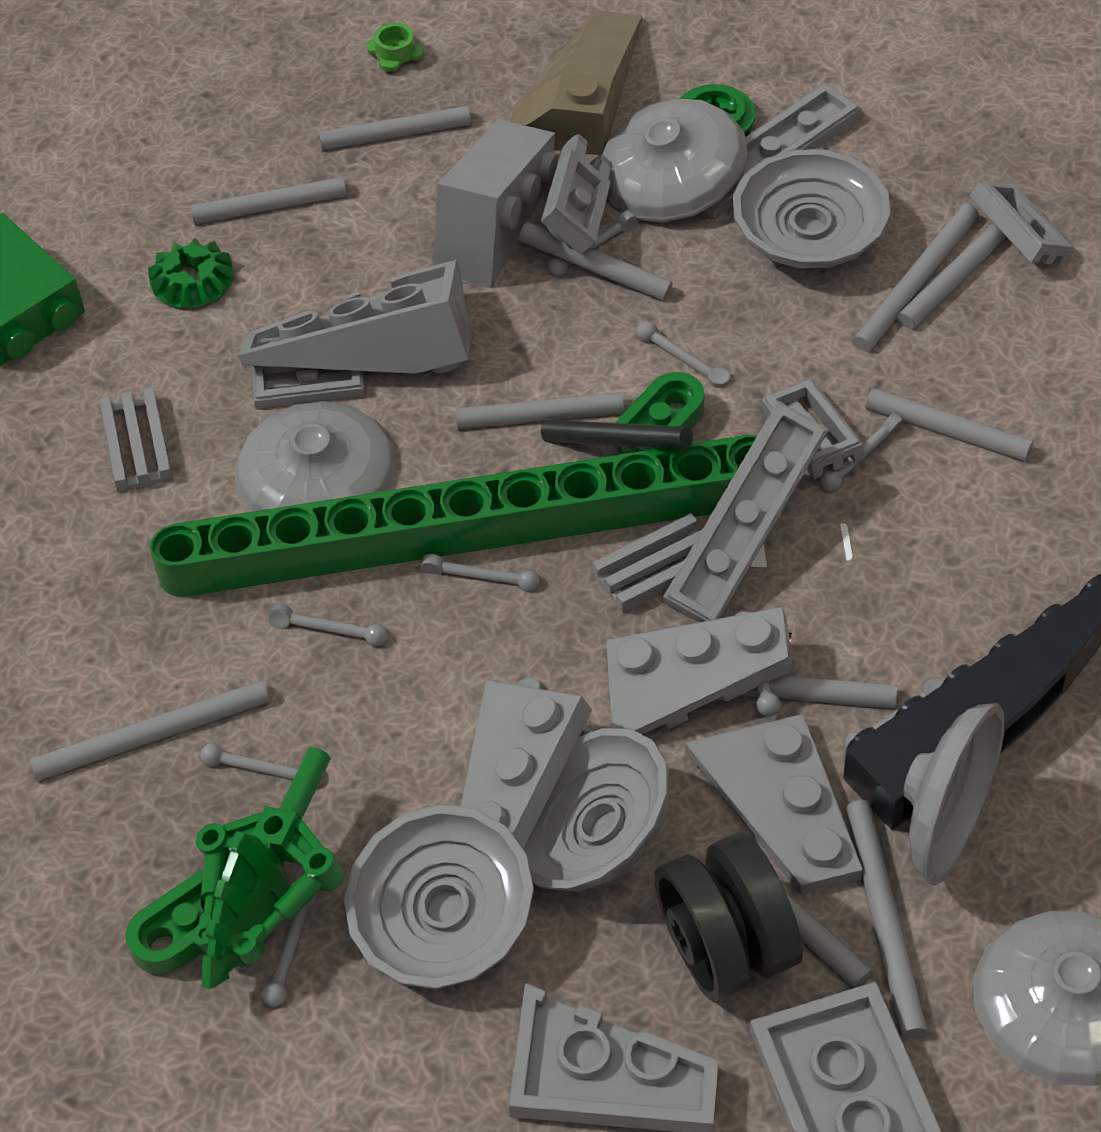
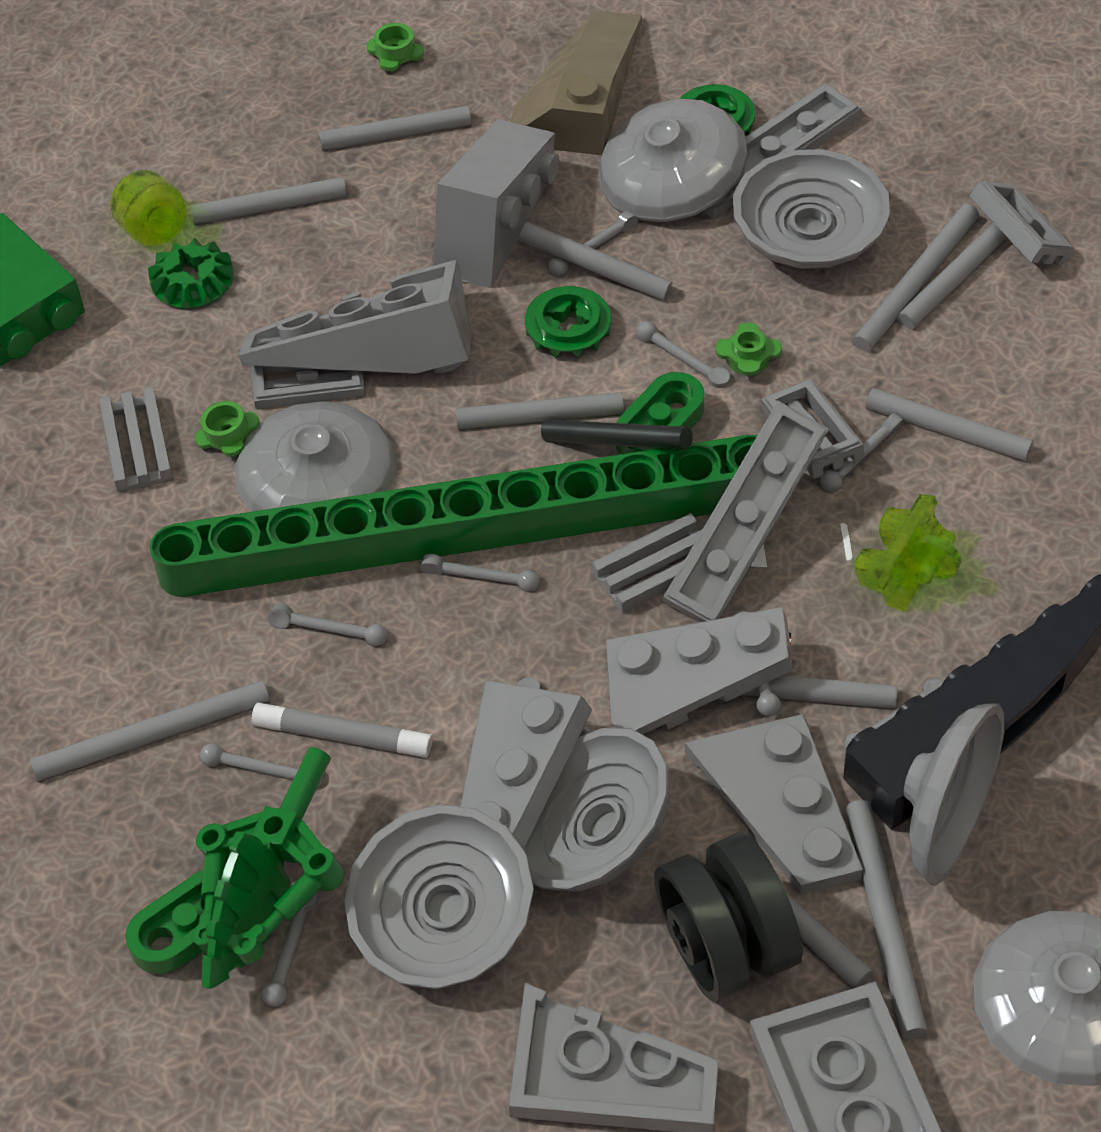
(148, 207): none -> clear neon green head
(225, 416): none -> bright green plate
(342, 730): none -> light grey bar
(555, 307): none -> green gear
(577, 196): light grey hinge -> none
(748, 360): none -> bright green plate
(914, 553): none -> clear neon green hips

